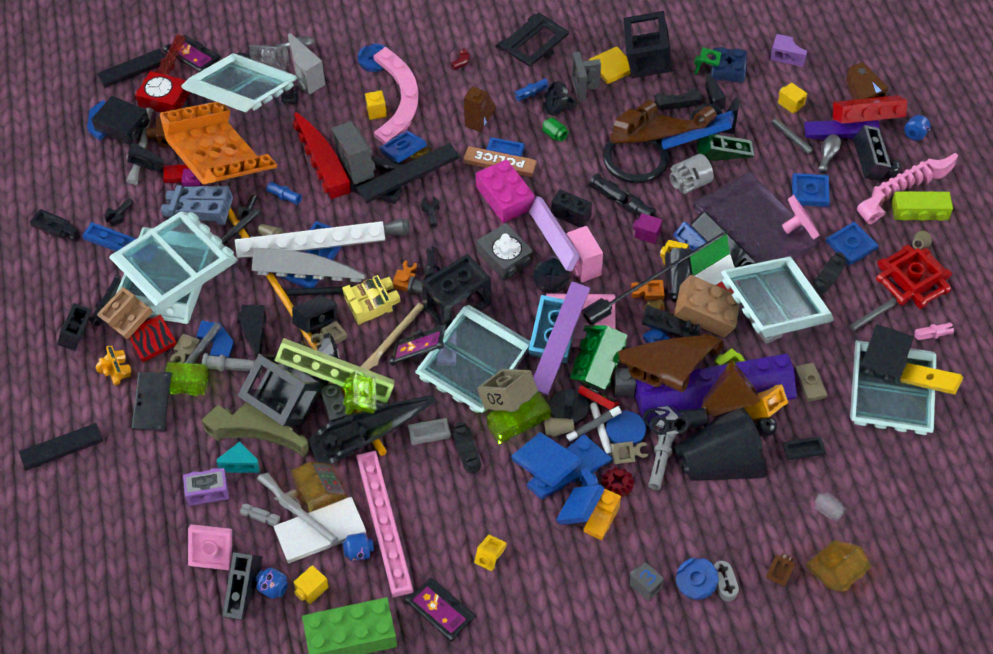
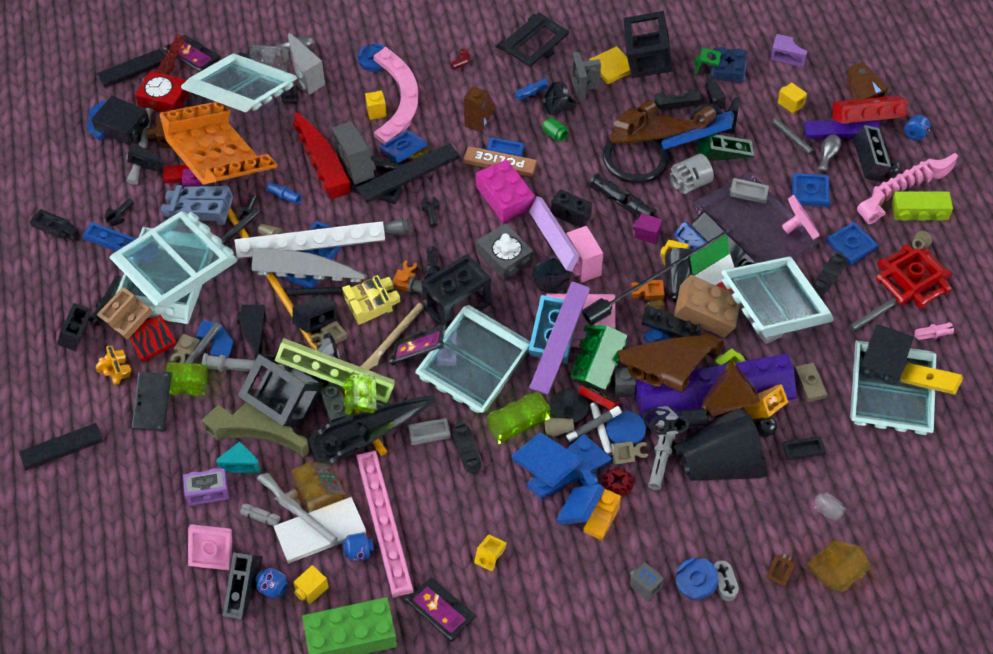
(507, 390): dark tan brick -> none
(749, 190): none -> light grey tile

